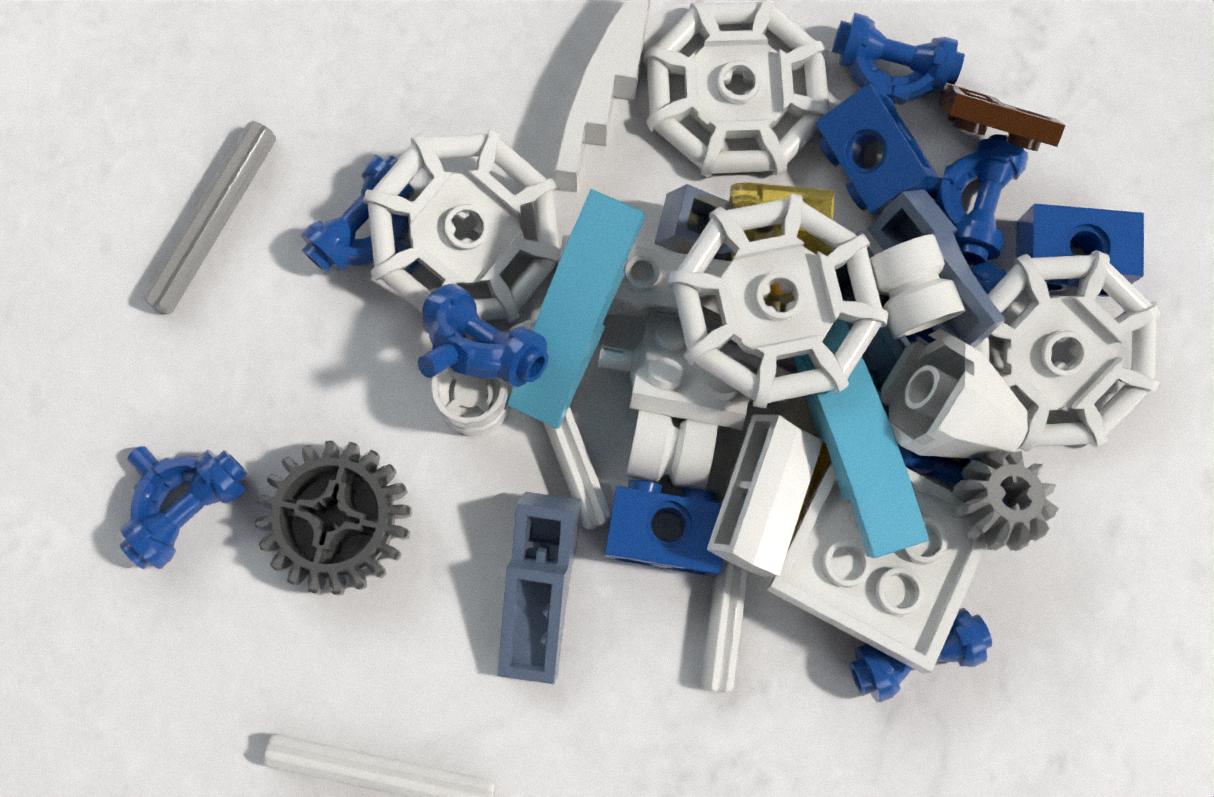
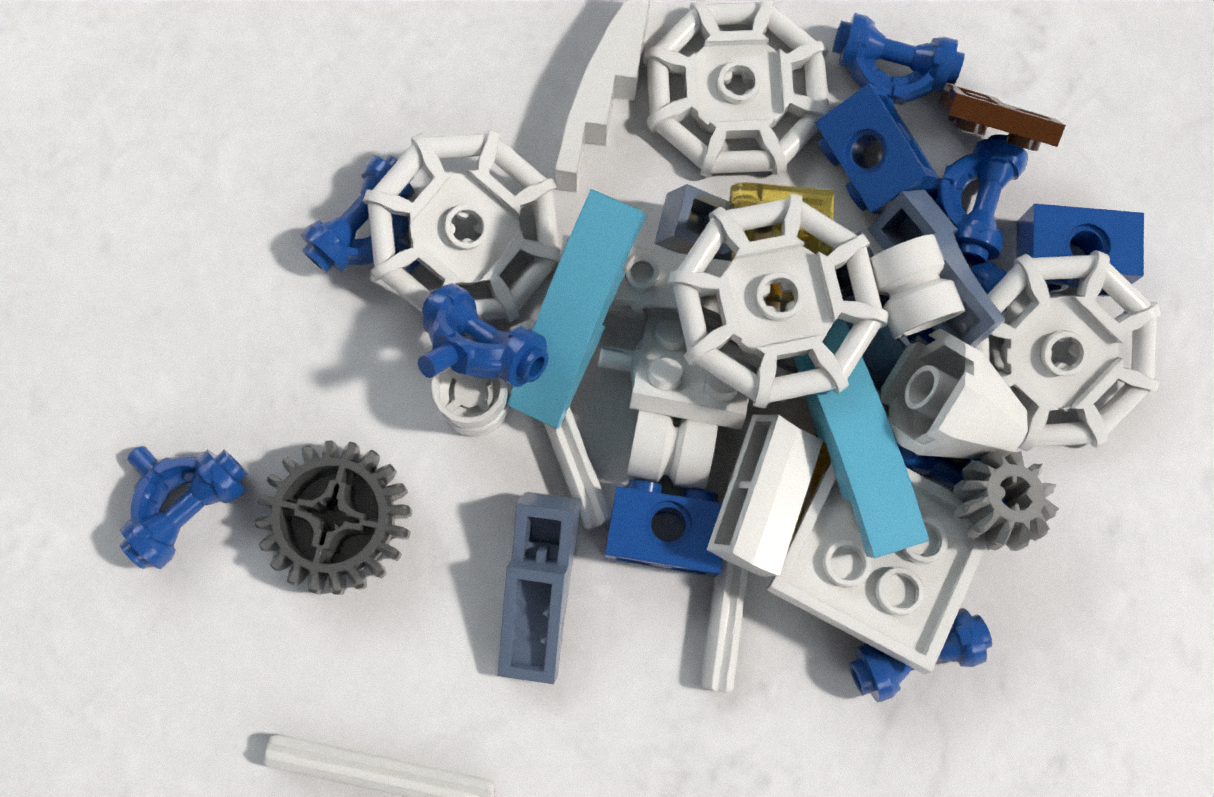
(209, 218): light grey axle -> none

